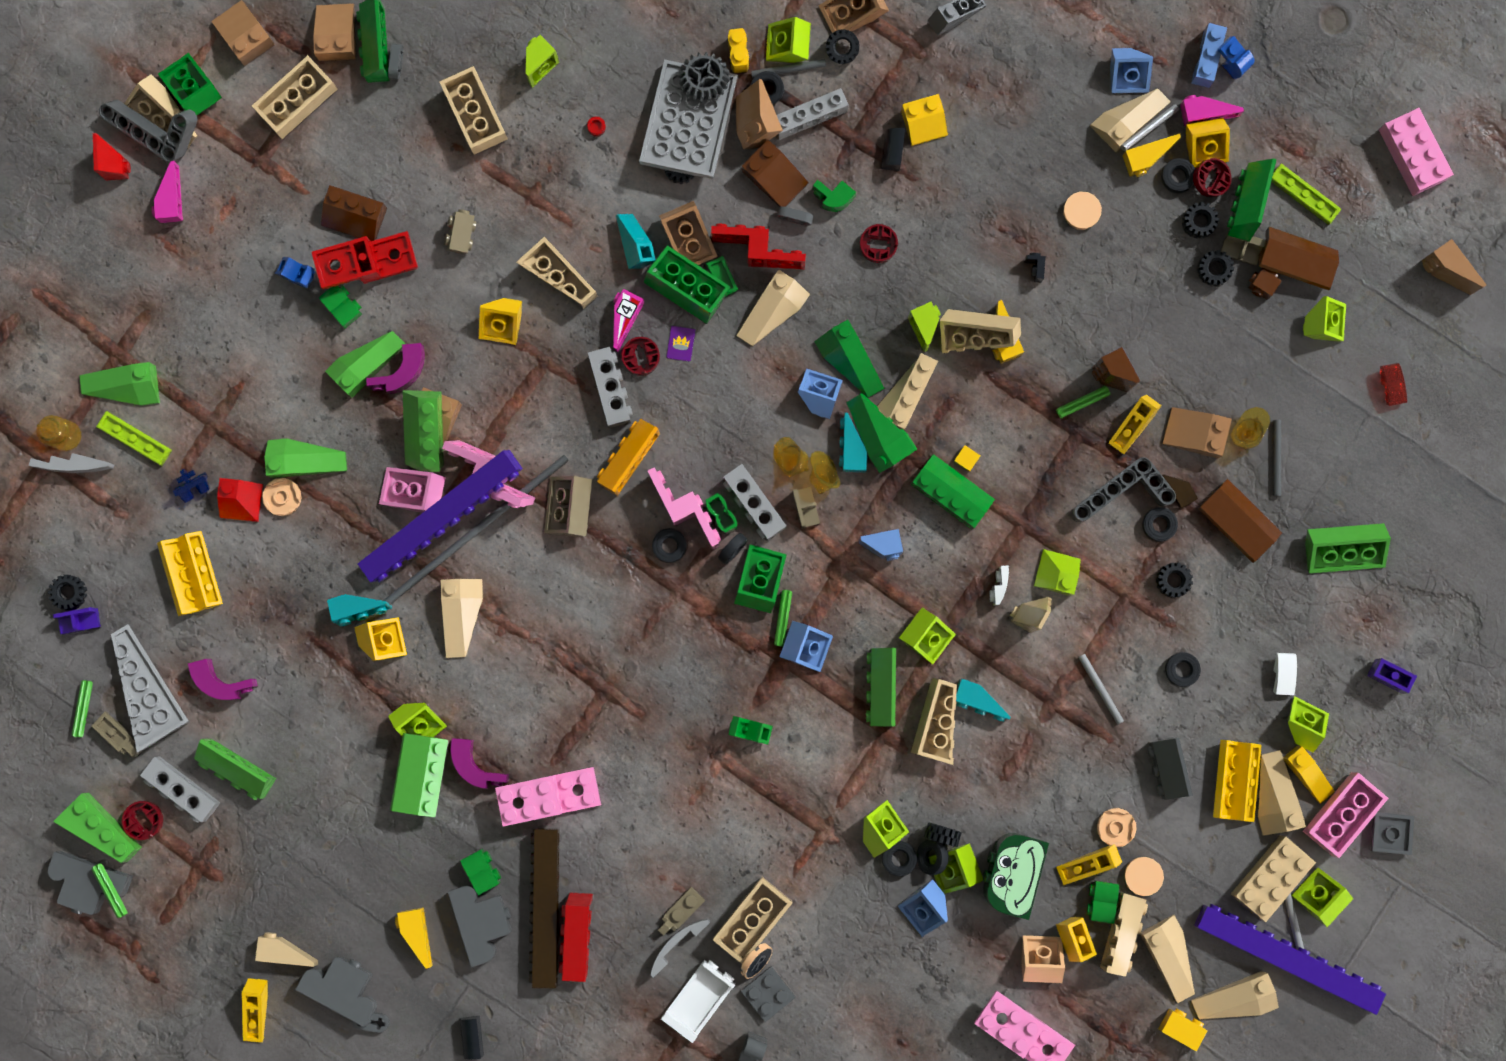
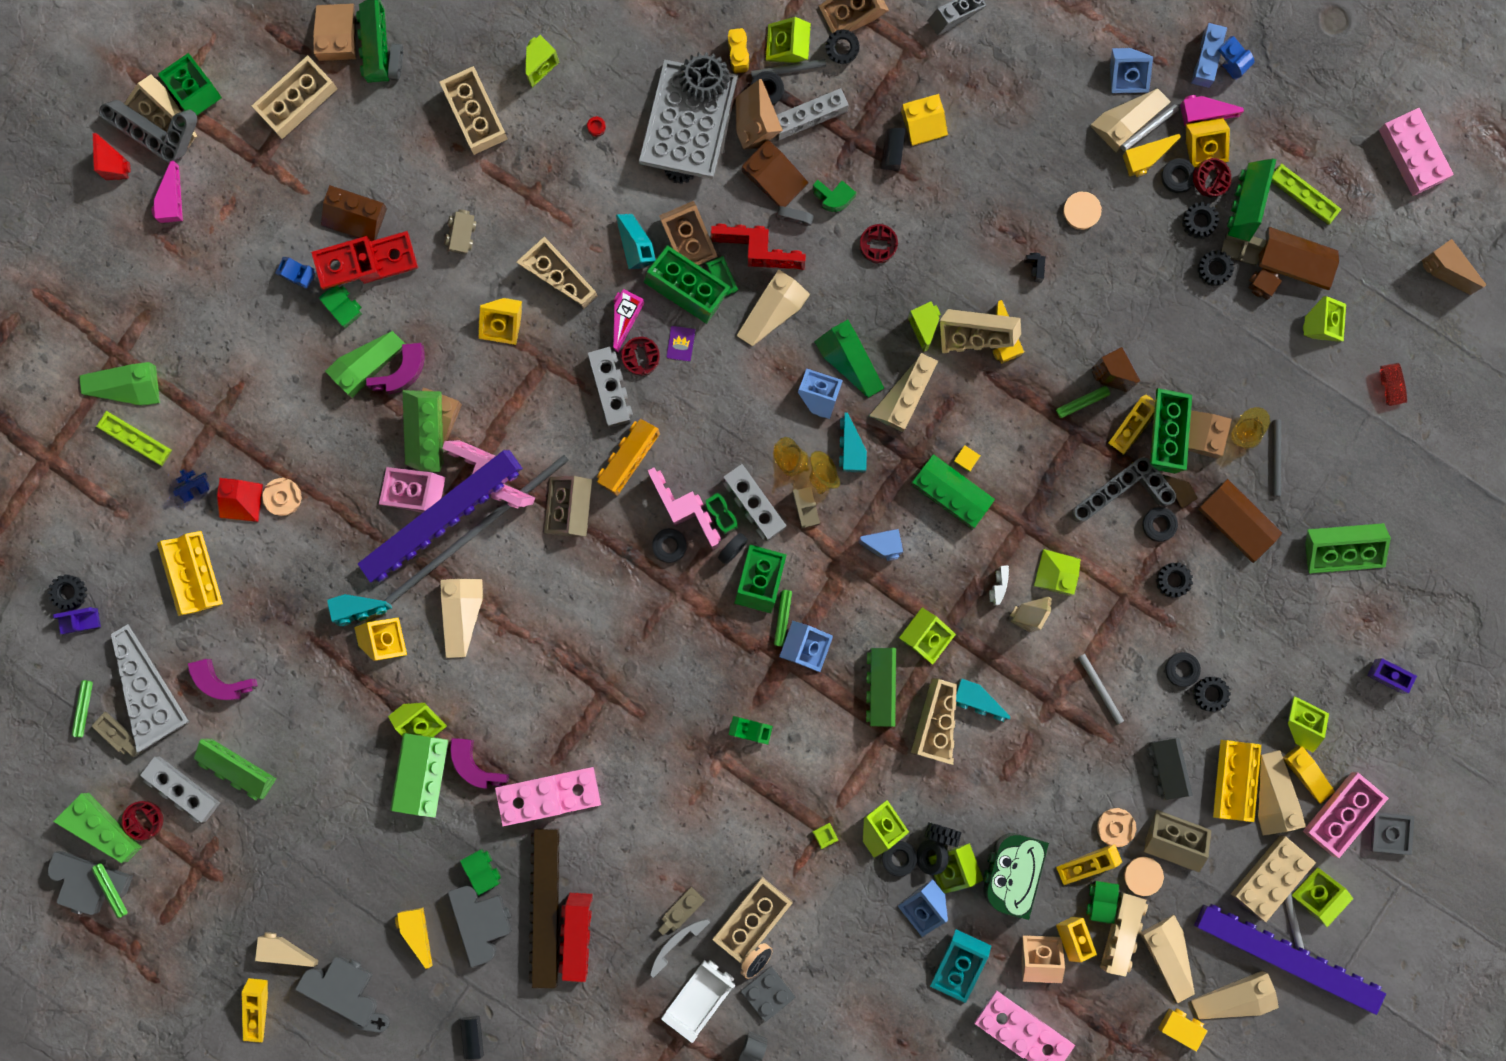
(58, 433): clear yellow piece -> none
(76, 464): light grey slope -> none
(243, 33): medium nougat slope -> none
(298, 458): bright green wedge -> none
(825, 835): none -> lime tile
(881, 438): green wedge -> none
(961, 966): none -> teal slope
(1171, 431): none -> green slope
(1178, 841): none -> dark tan slope
(1200, 697): none -> black tyre
(1286, 673): white slope -> none

